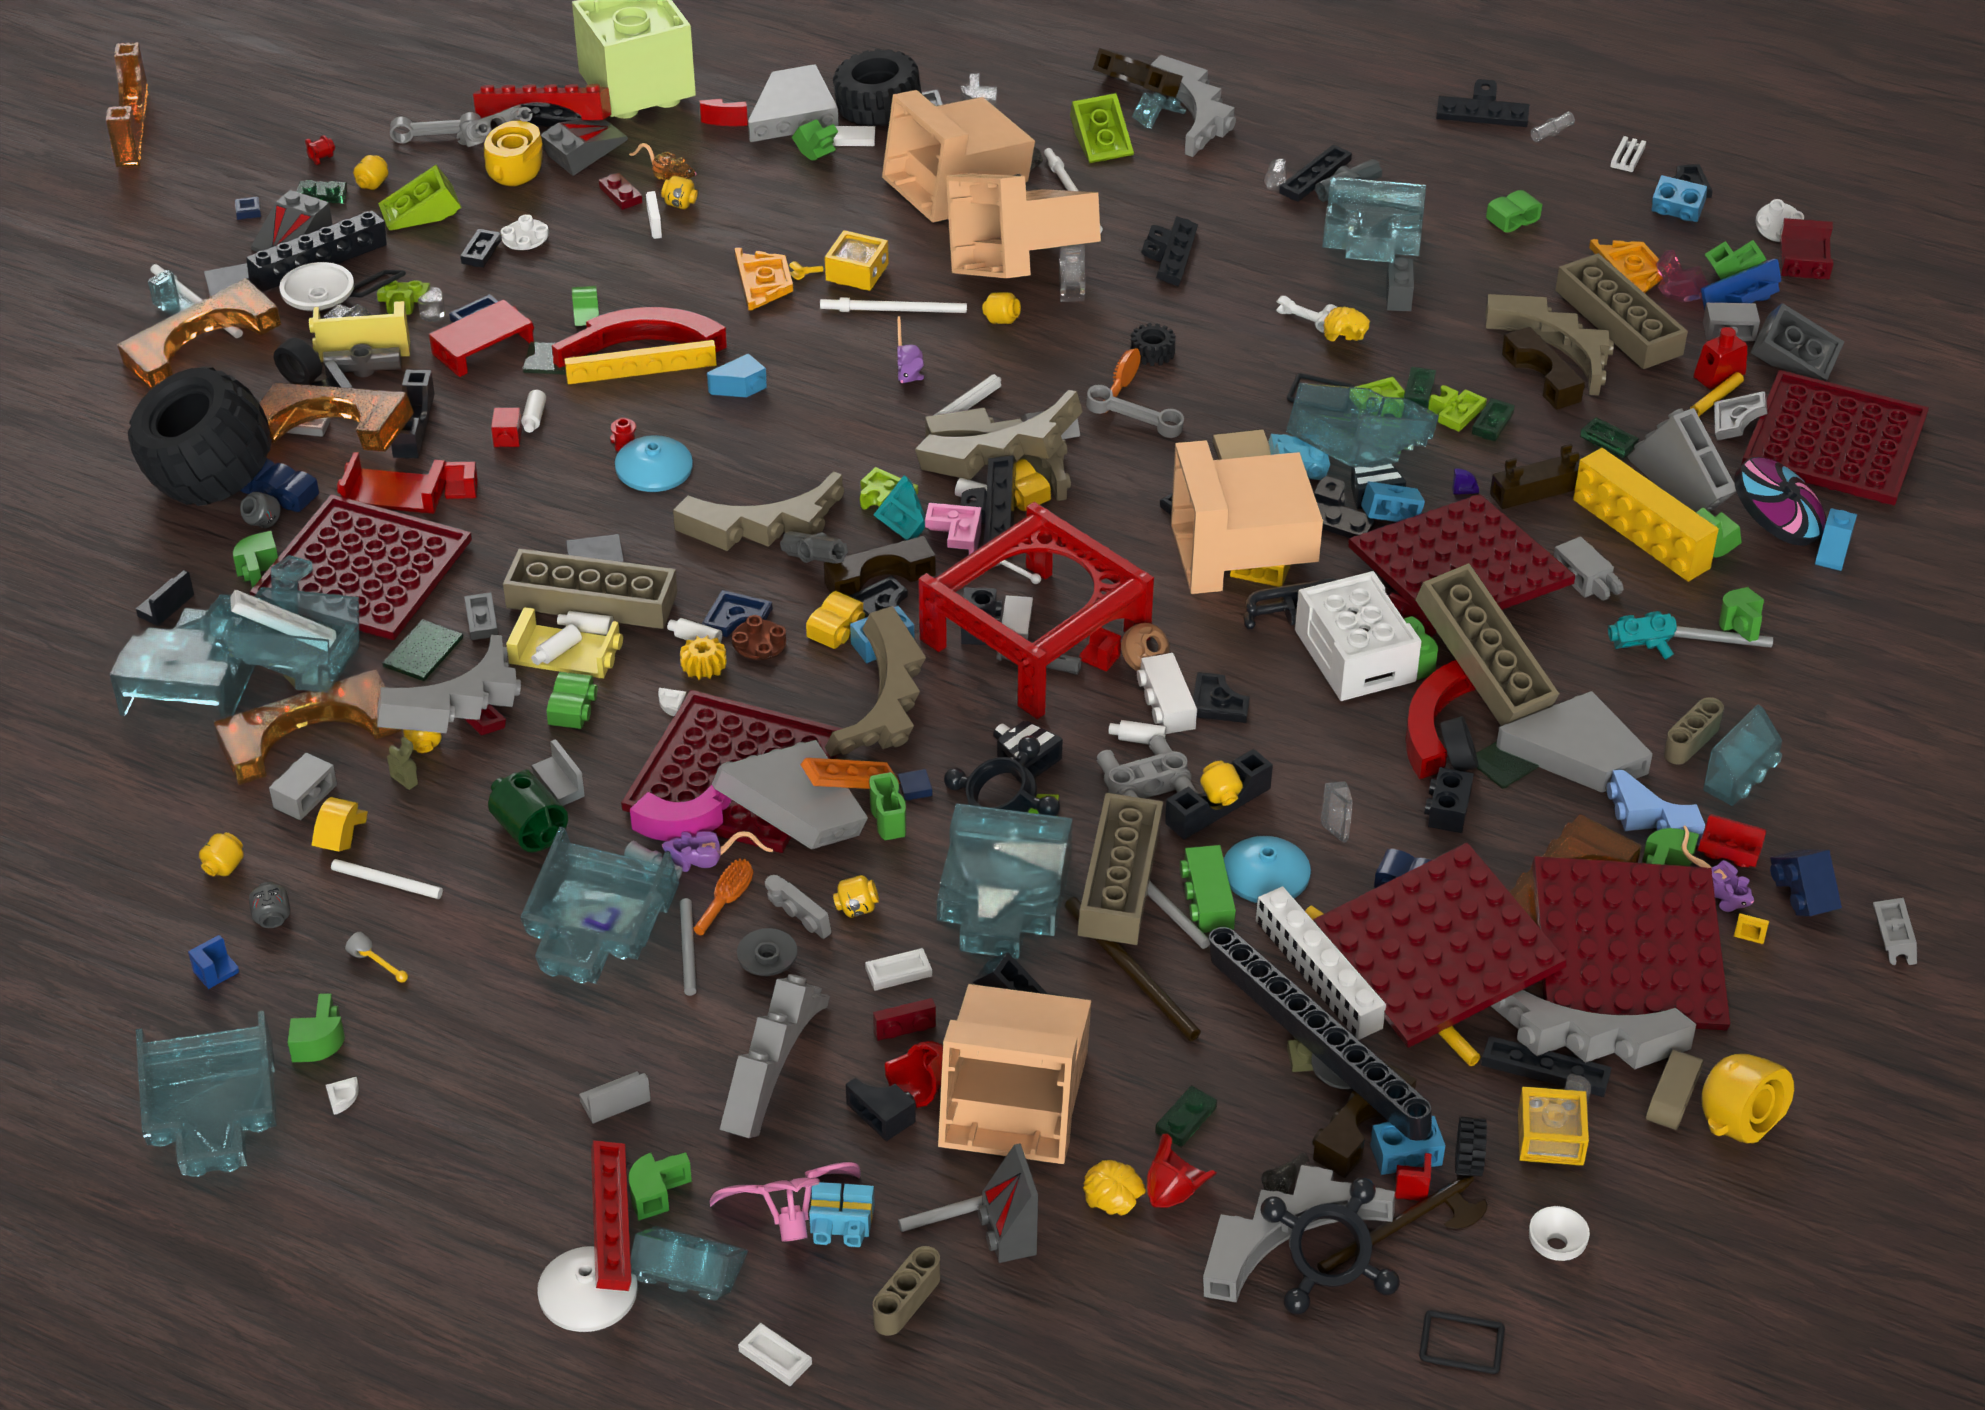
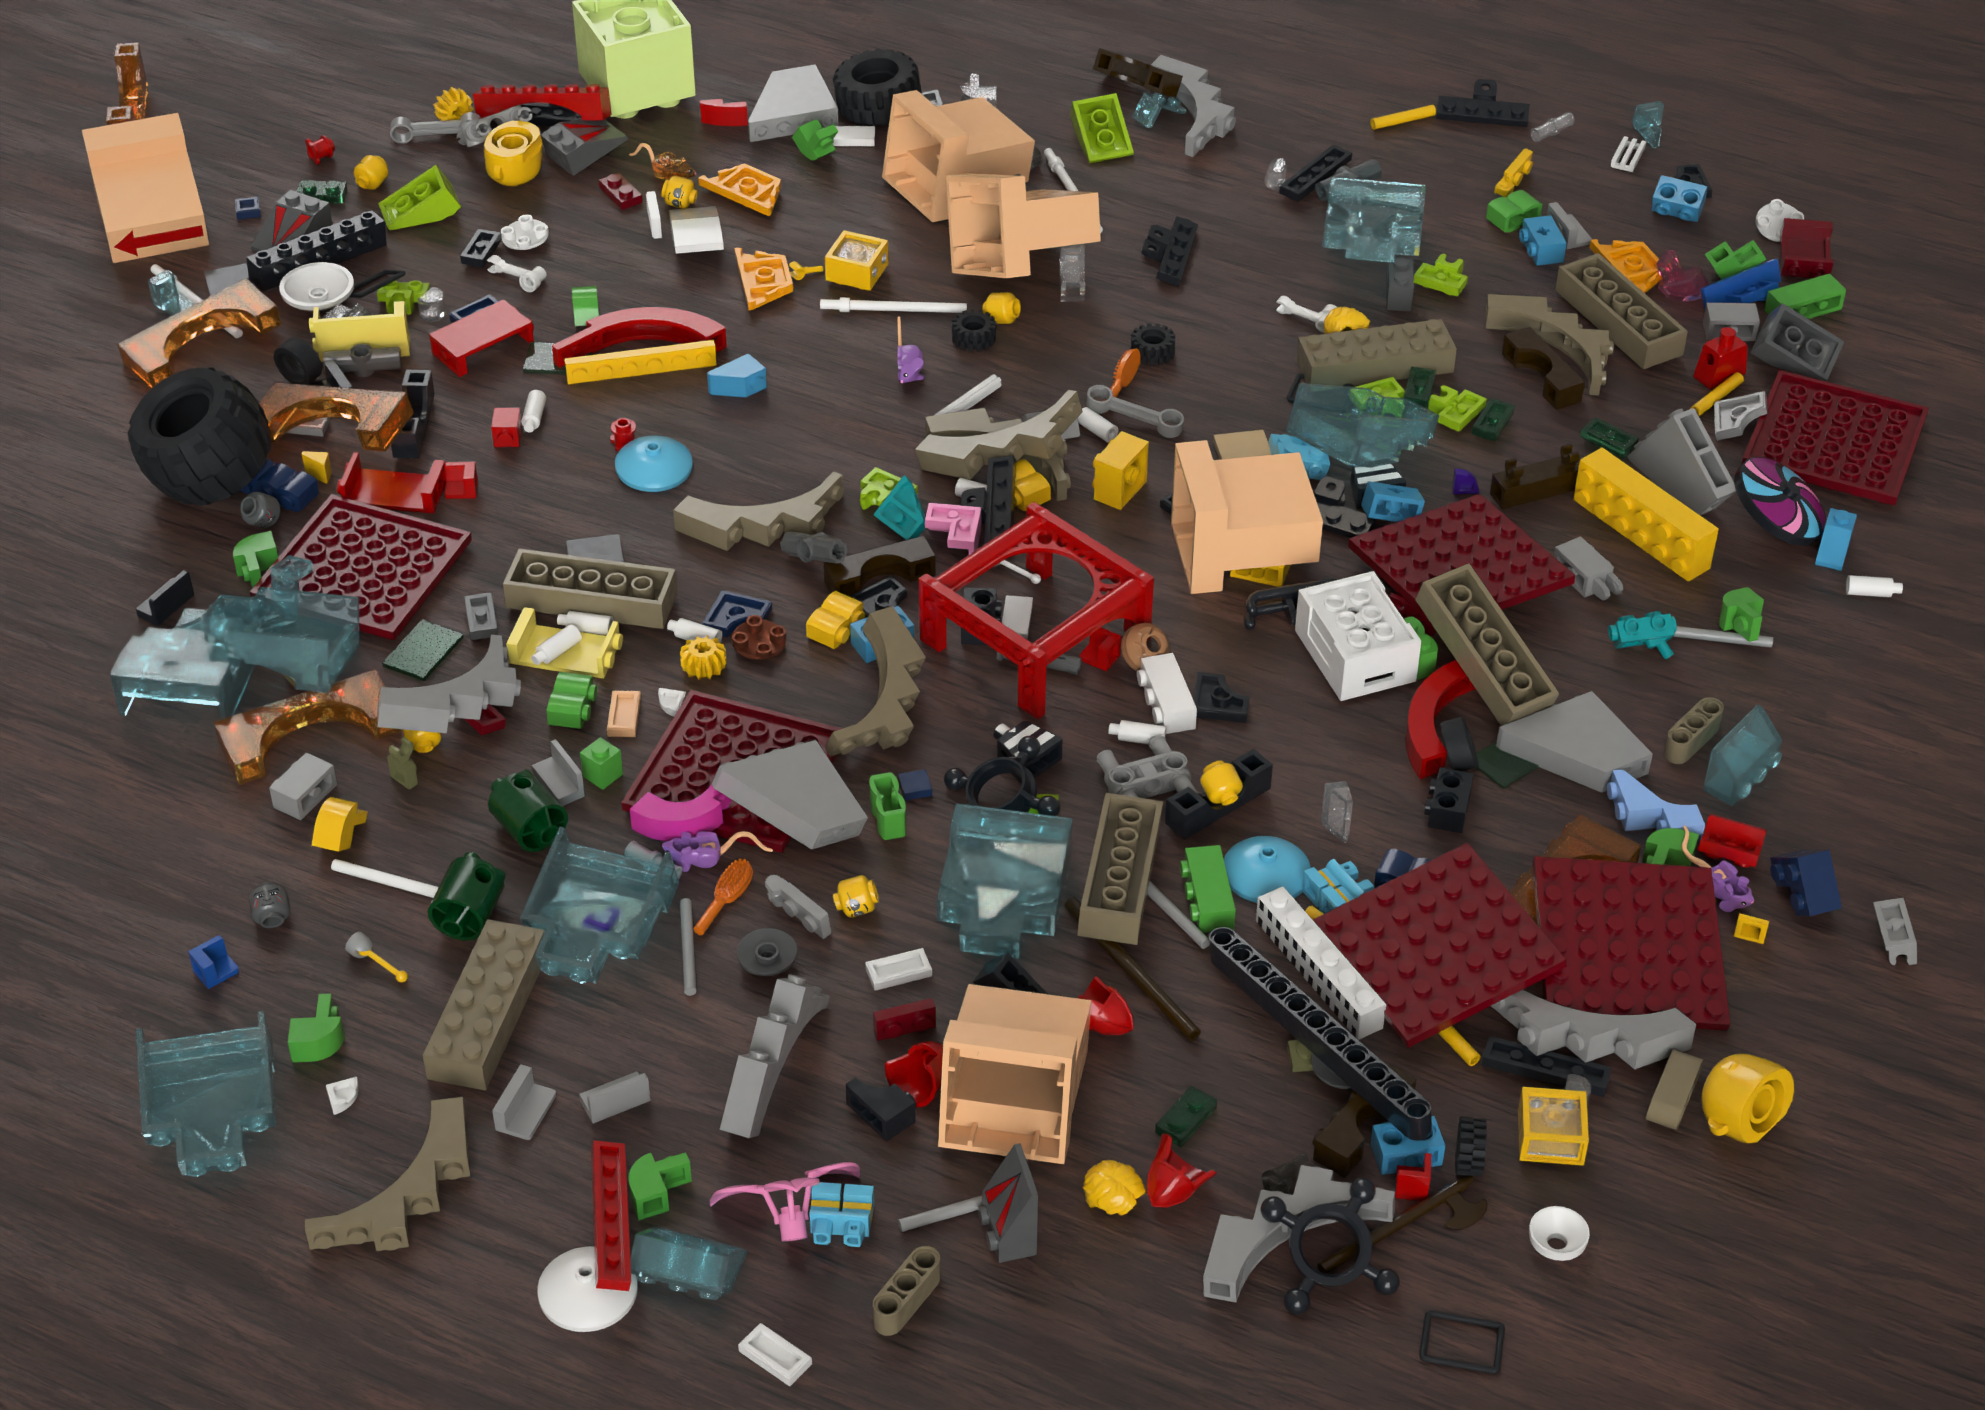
(145, 187): none -> light nougat piece
(221, 854): yellow head -> none
(278, 618): white tile -> none
(317, 465): none -> yellow slope
(415, 1192): none -> dark tan arch
(452, 104): none -> yellow gear
(466, 897): none -> dark green cylinder
(484, 1006): none -> dark tan brick
(522, 1105): none -> light grey panel
(528, 279): none -> white brick
(601, 763): none -> bright green brick
(623, 714): none -> light nougat tile
(696, 229): none -> white slope
(745, 186): none -> light orange wing
(842, 772): orange tile -> none
(973, 330): none -> black tyre
(1097, 424): none -> white cylinder
(1108, 1009): none -> red helmet
(1120, 470): none -> yellow brick
(1333, 885): none -> medium azure hips
(1376, 353): none -> dark tan brick
(1403, 117): none -> yellow piece
(1443, 276): none -> lime plate
(1514, 173): none -> yellow hinge
(1543, 240): none -> dark azure brick
(1569, 227): none -> light grey panel
(1646, 121): none -> clear light blue bracket
(1728, 533): bright green brick -> none
(1809, 297): none -> bright green brick
(1872, 586): none -> white cylinder

